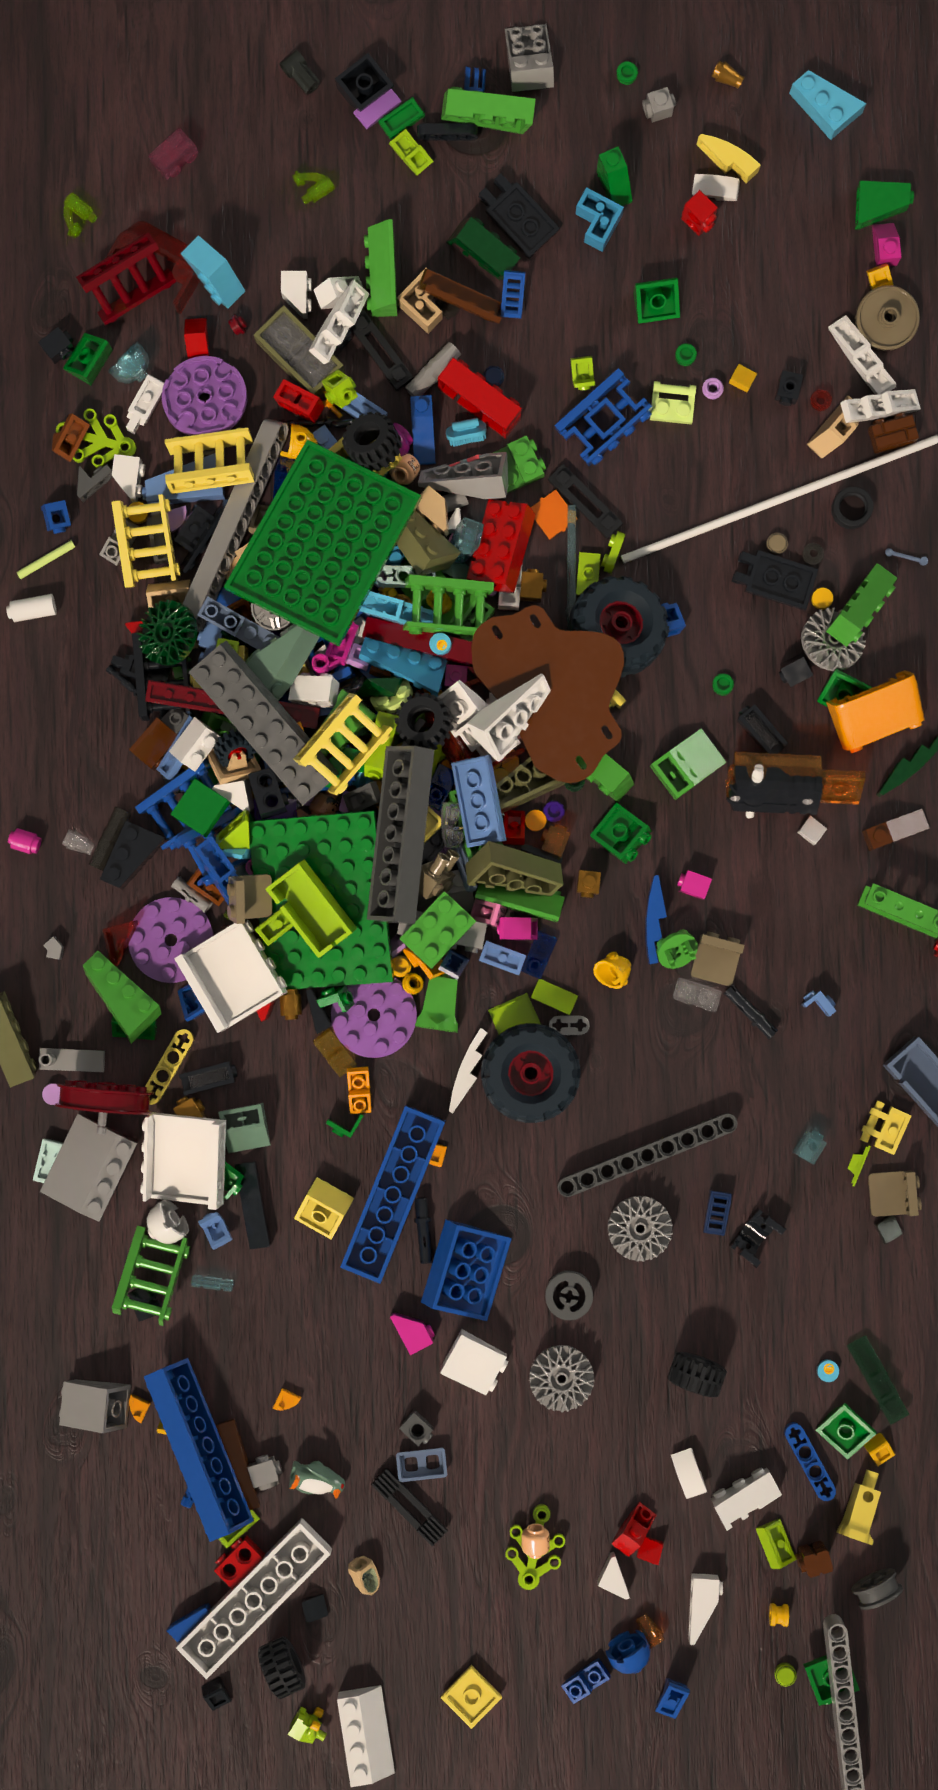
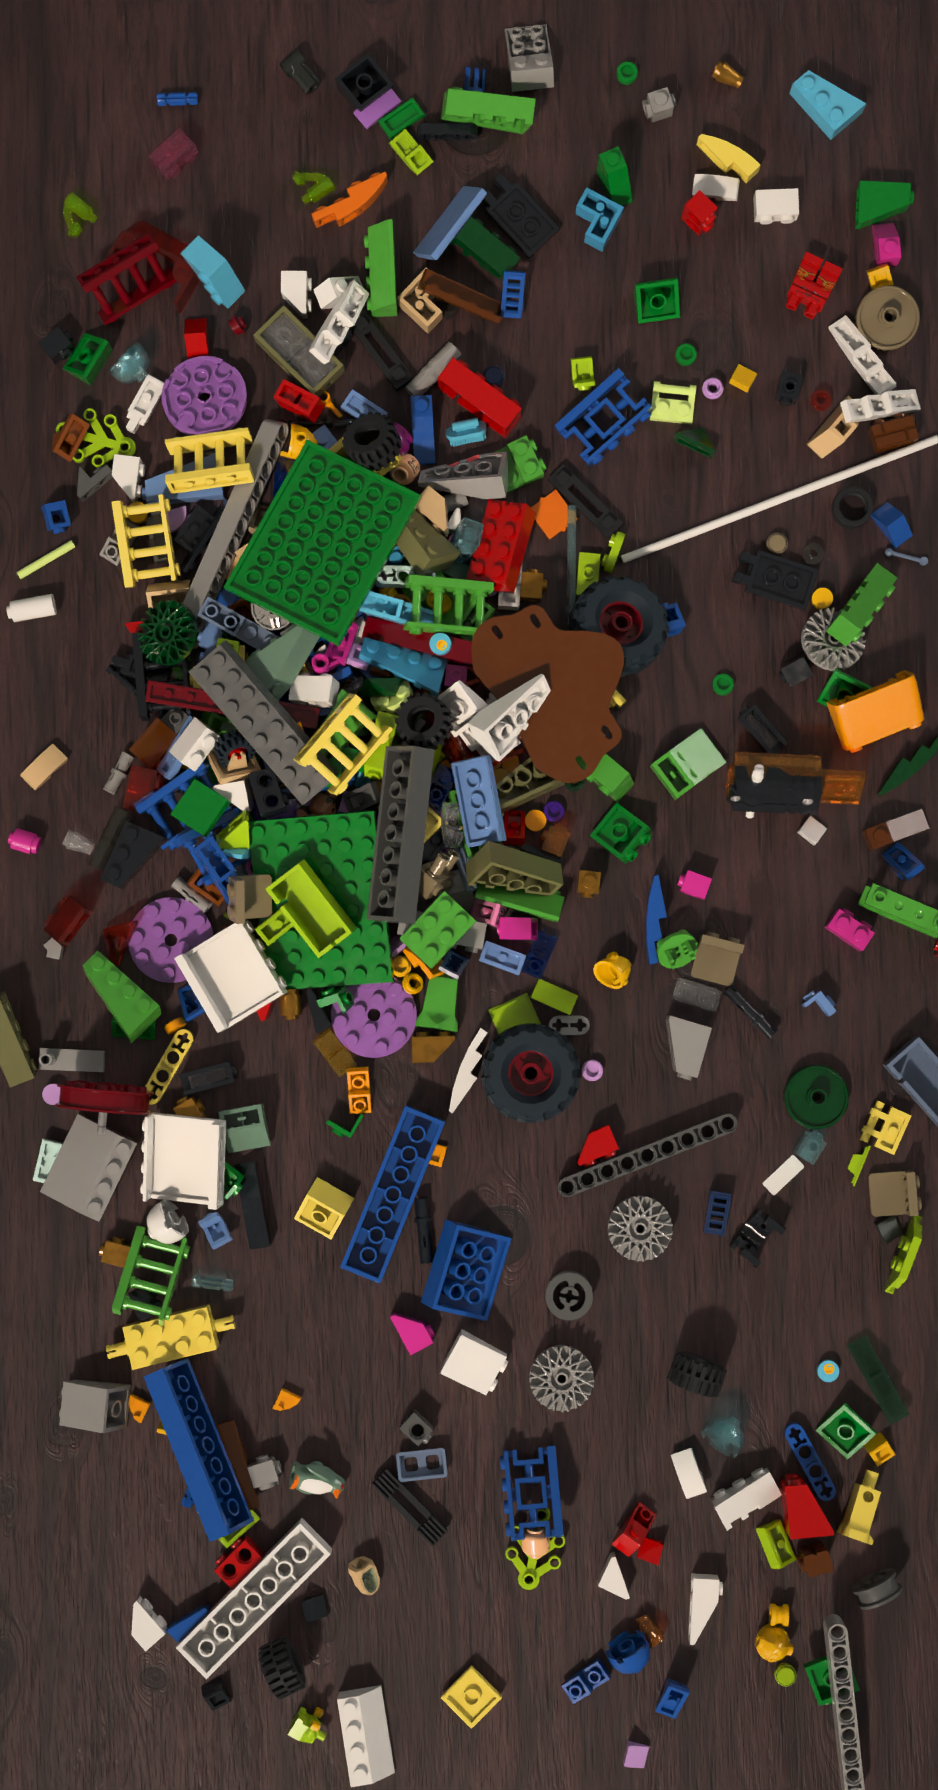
(43, 767): none -> tan slope
(67, 920): none -> clear red slope
(114, 1251): none -> pearl gold brick
(118, 773): none -> light grey pin
(140, 786): none -> clear red slope
(146, 1625): none -> white slope
(175, 1025): none -> light orange tile
(177, 98): none -> blue axle
(182, 1336): none -> light yellow brick
(339, 389): lime brick -> none
(360, 197): none -> orange slope
(429, 1048): none -> pearl gold slope
(450, 222): none -> medium blue tile
(548, 1492): none -> blue fence
(592, 1070): none -> lavender tile
(597, 1144): none -> red slope
(635, 1755): none -> lavender slope
(687, 1046): none -> light grey slope
(696, 440): none -> dark green slope
(724, 1434): none -> clear light blue cylinder
(773, 1643): none -> yellow helmet
(776, 205): none -> white brick
(783, 1175): none -> white sticker
(801, 1511): none -> red slope
(806, 290): none -> red hips
(832, 1093): none -> dark green wheel
(850, 930): none -> dark pink brick
(892, 524): none -> blue slope
(902, 861): none -> blue slope
(904, 1260): none -> lime wing

